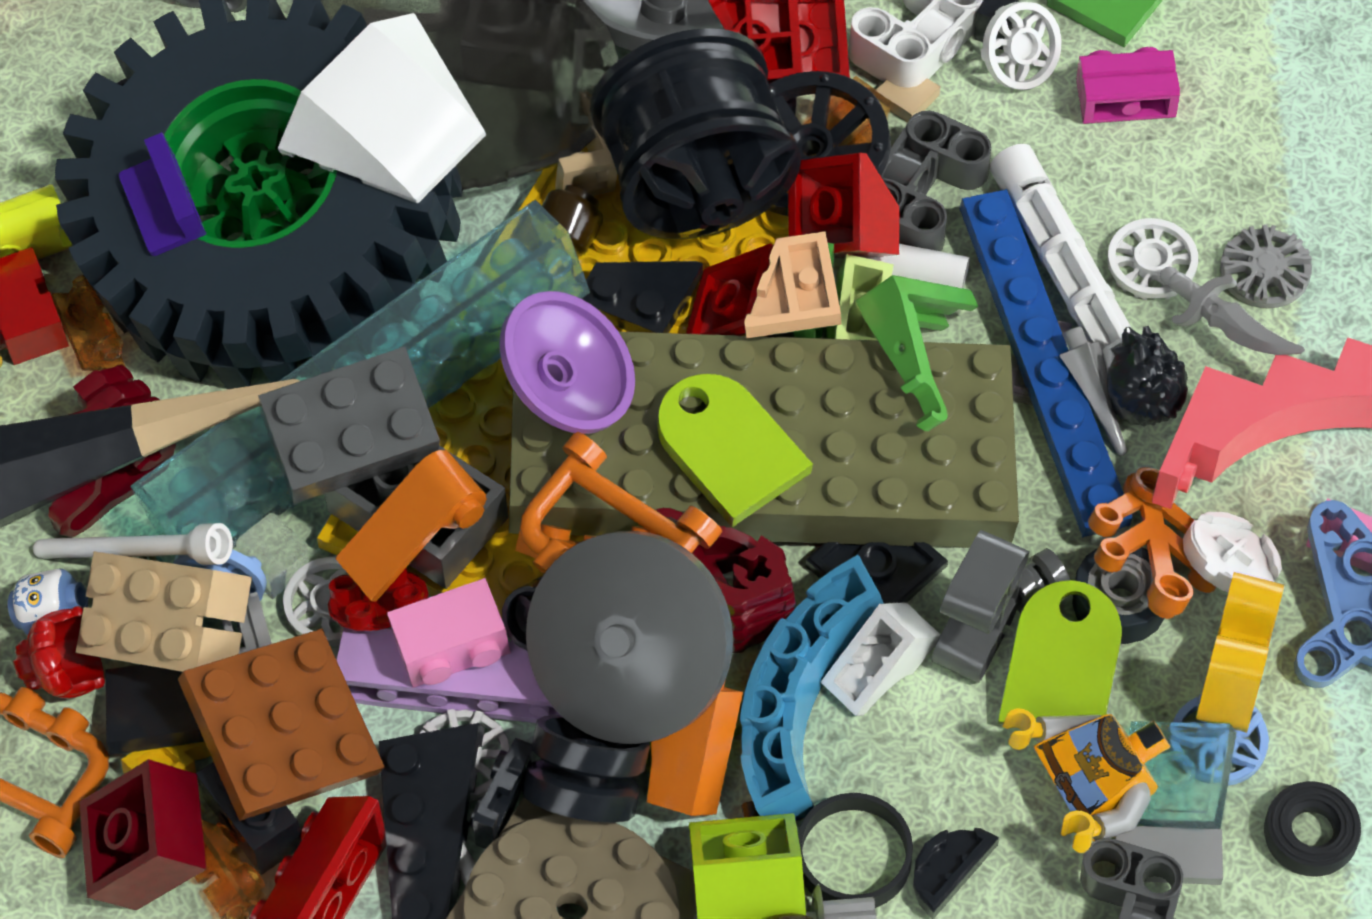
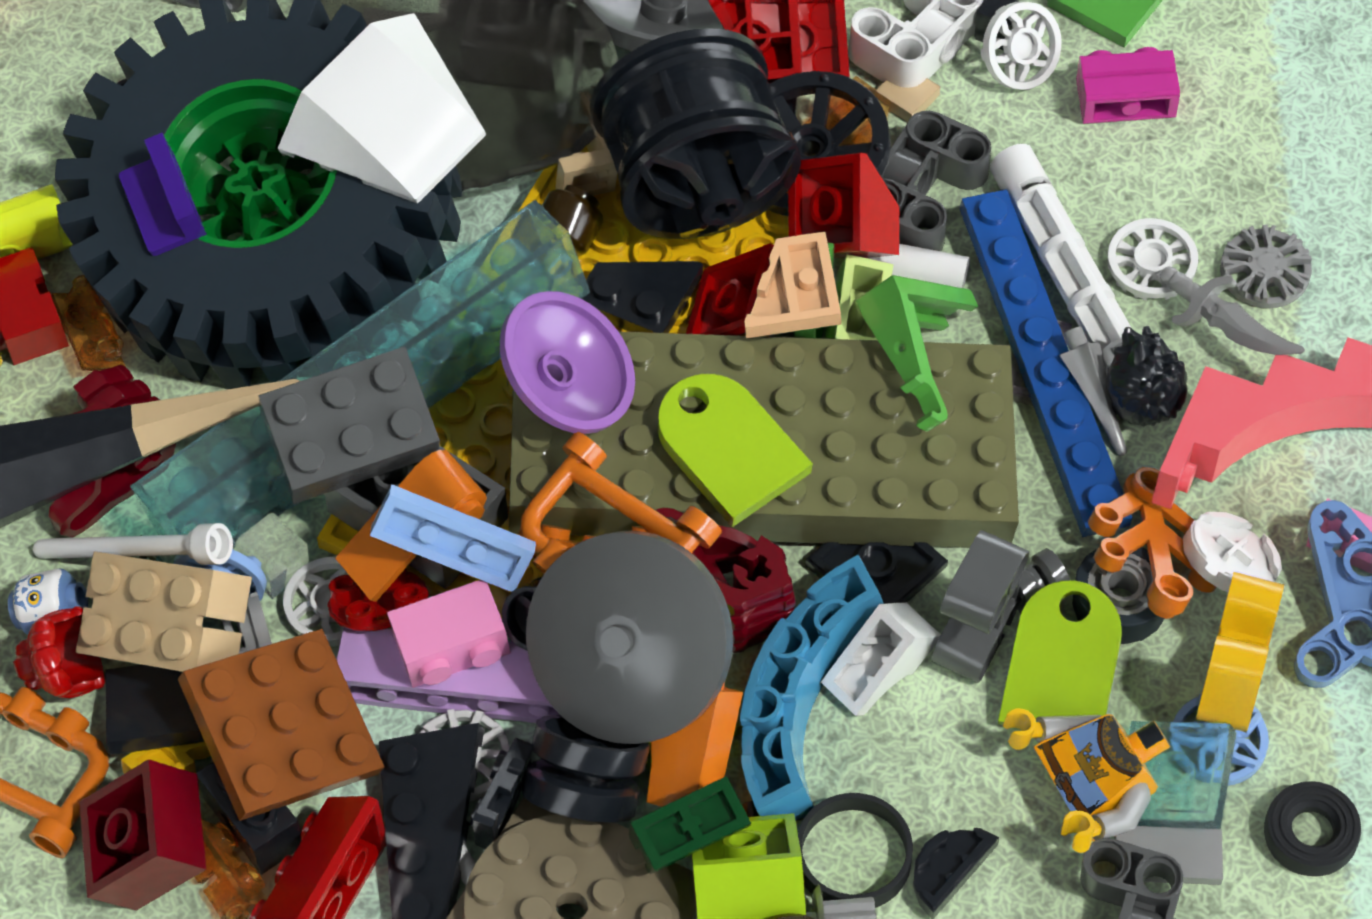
(452, 538): none -> light blue plate
(688, 825): none -> dark green hinge

